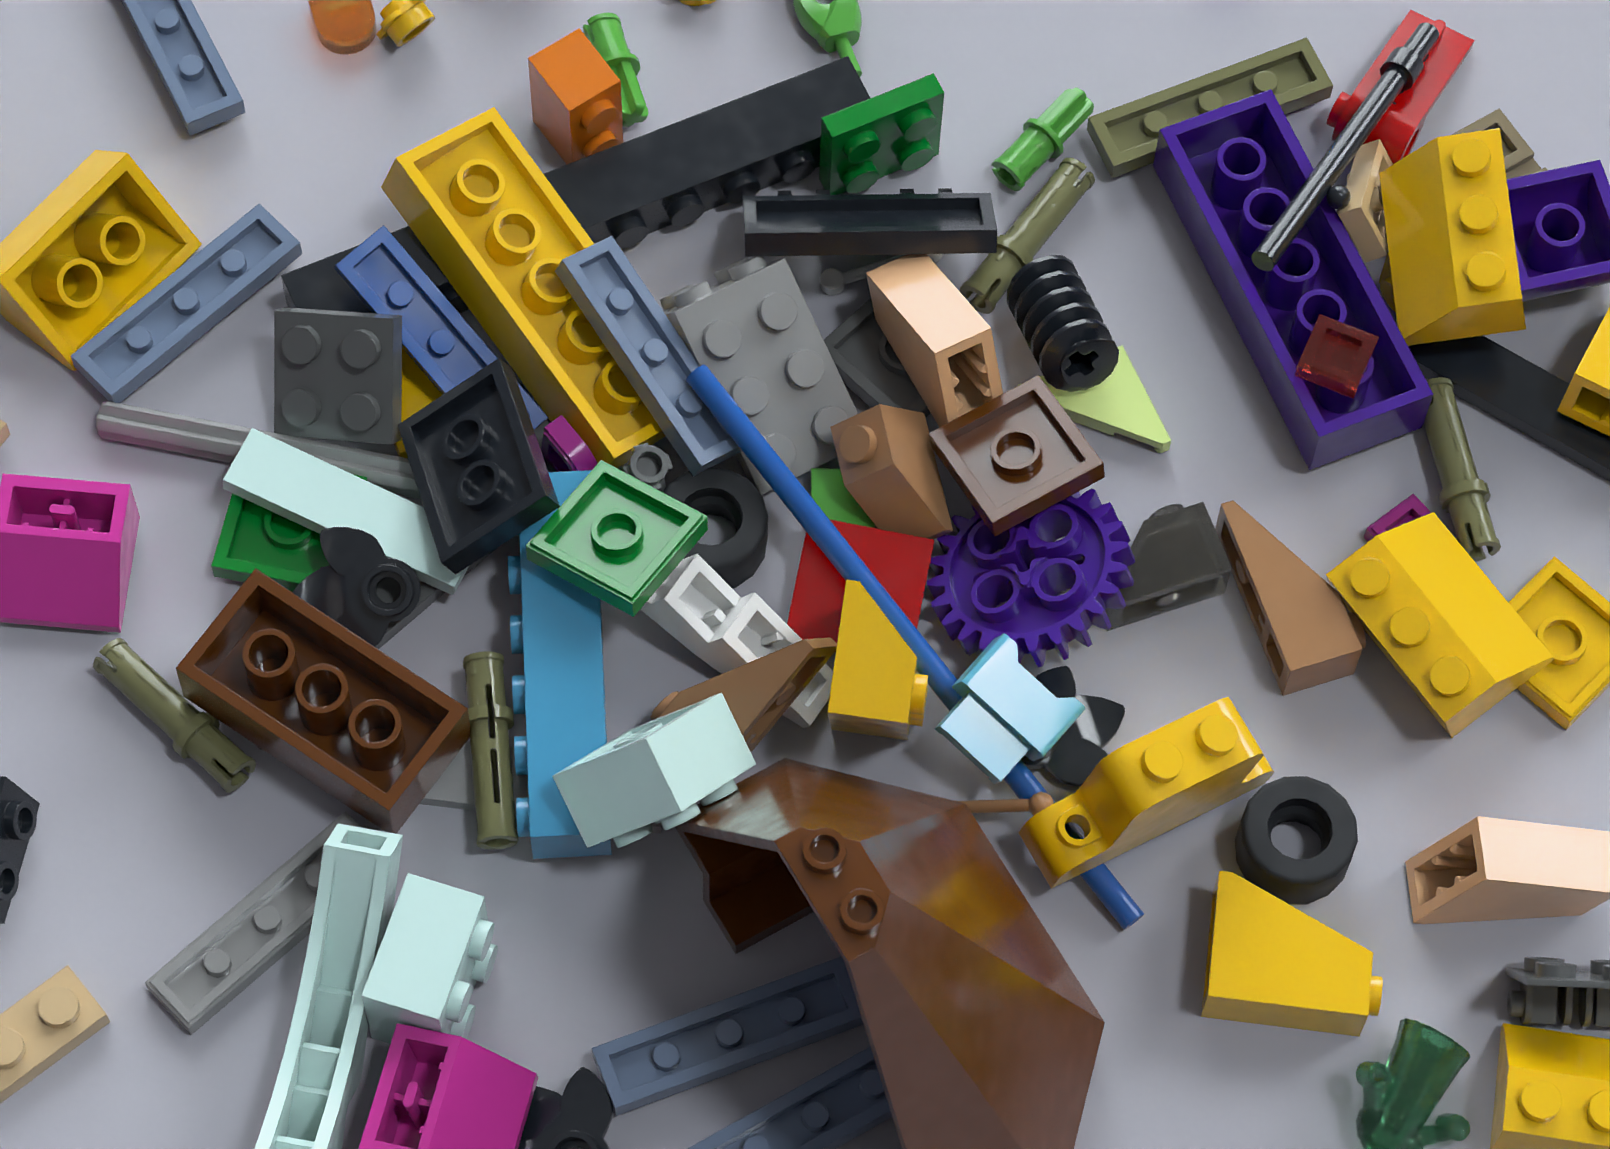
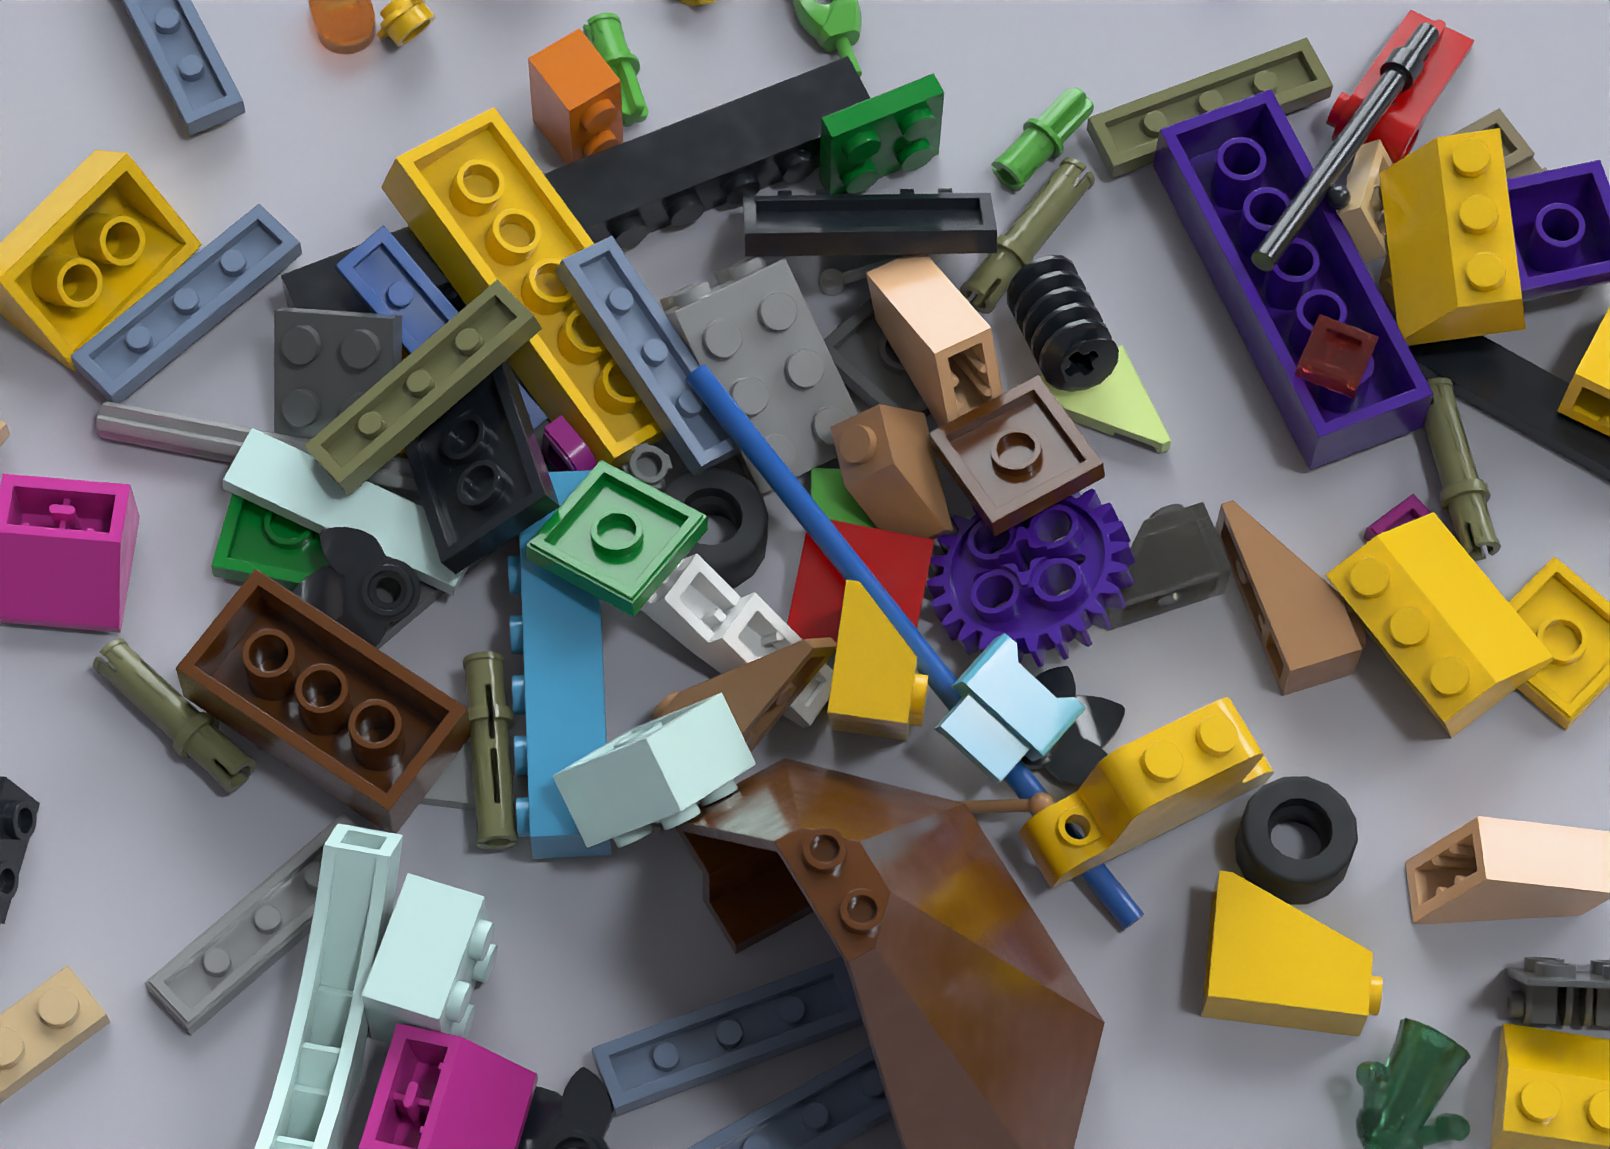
(423, 387): none -> olive plate

